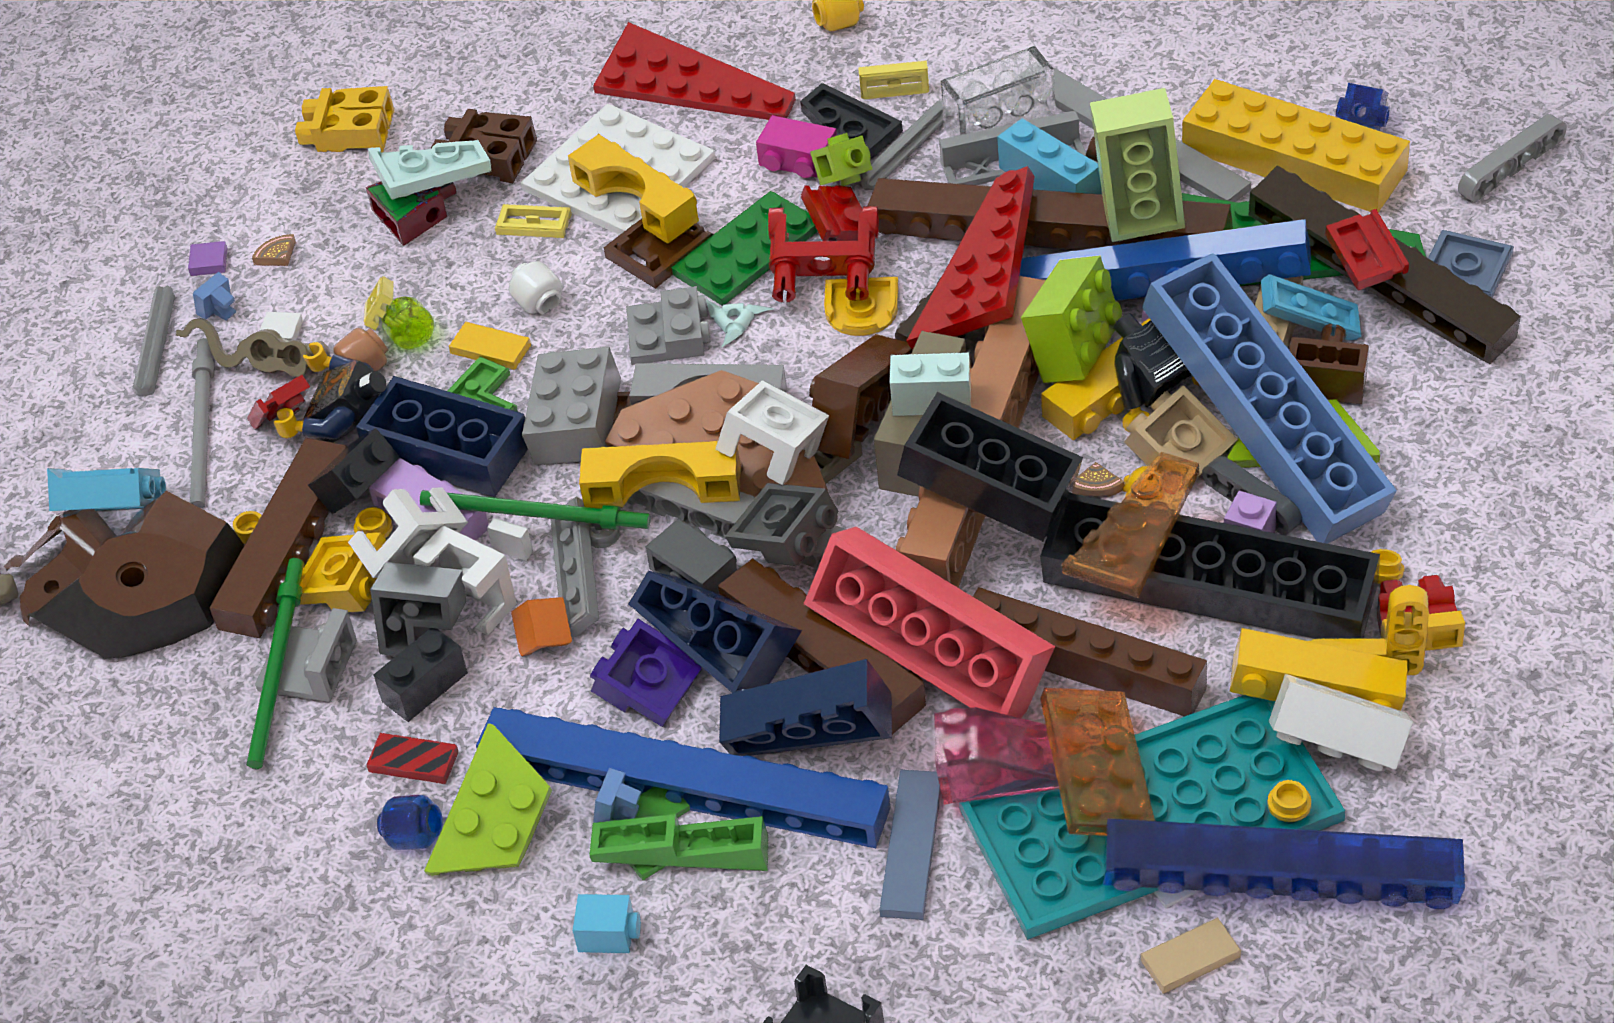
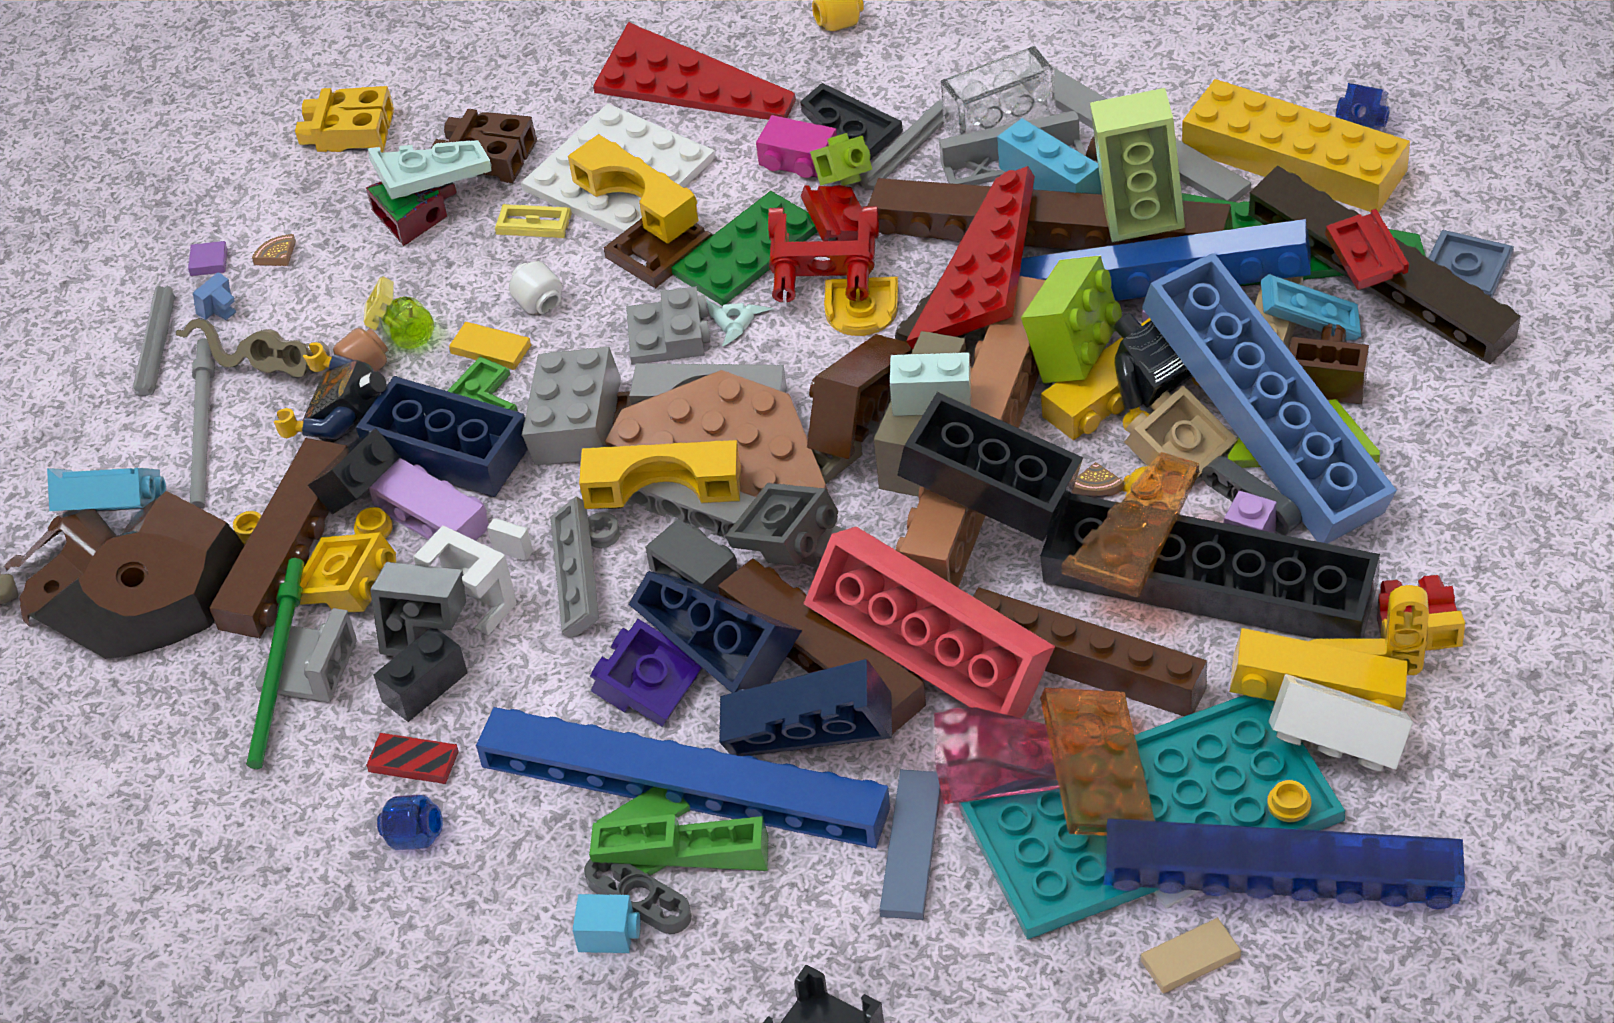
(284, 323): white tile -> none
(287, 396): red plate -> none
(413, 530): white panel -> none
(492, 811): lime wing -> none
(541, 624): orange panel -> none
(608, 517): green bar -> none
(616, 799): medium blue tile -> none
(632, 878): none -> dark grey beam
(777, 423): white panel -> none
(893, 76): light yellow tile -> none
(1390, 565): yellow plate -> none
(1511, 156): light grey beam -> none

